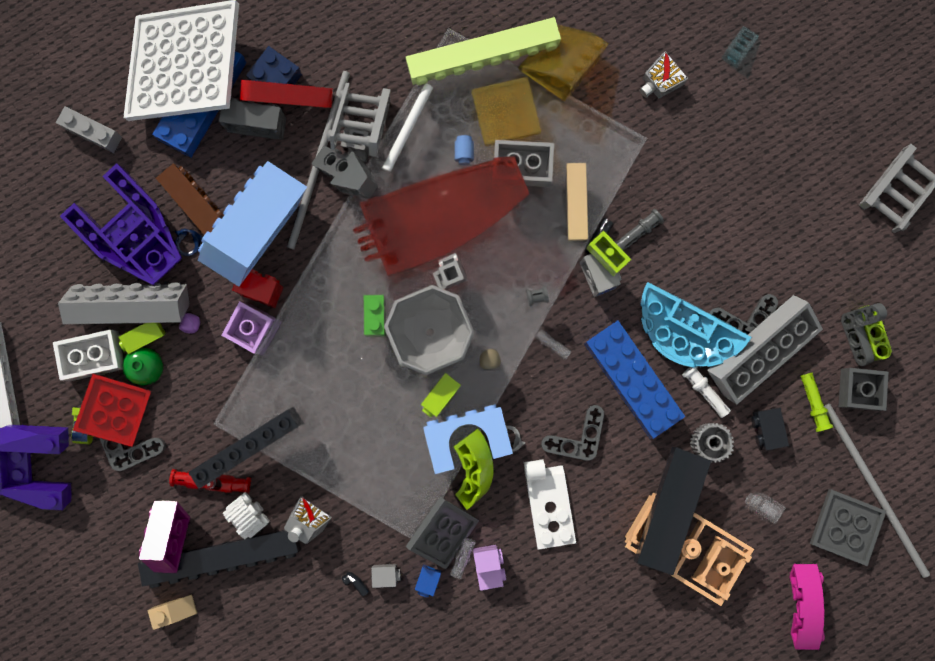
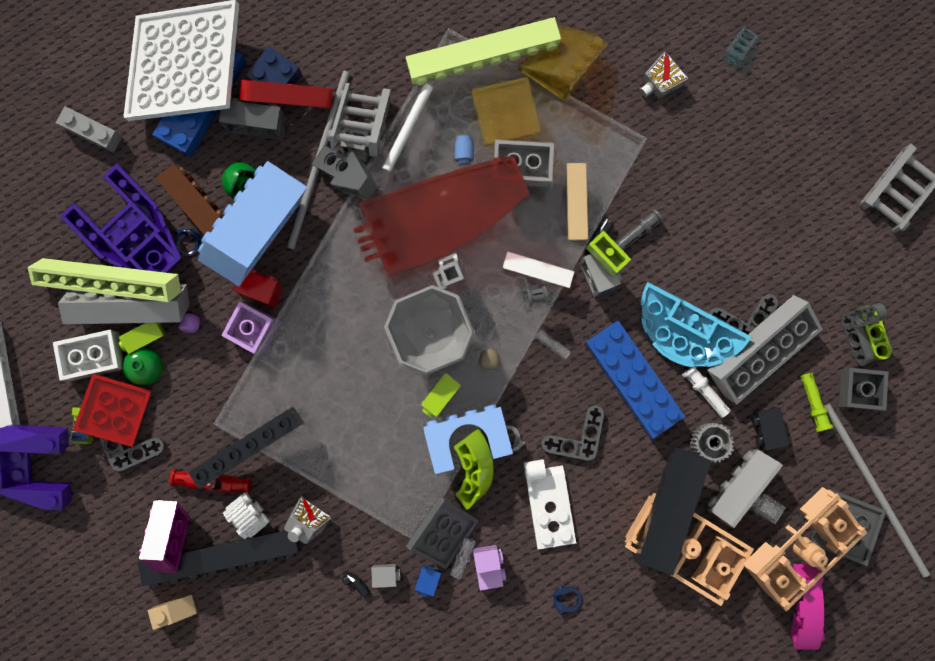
(105, 279): none -> yellowish green brick
(235, 178): none -> green cylinder
(374, 316): bright green brick -> none
(538, 269): none -> white sticker
(562, 591): none -> dark blue piece
(743, 488): none -> light grey slope
(833, 524): none -> light nougat piece

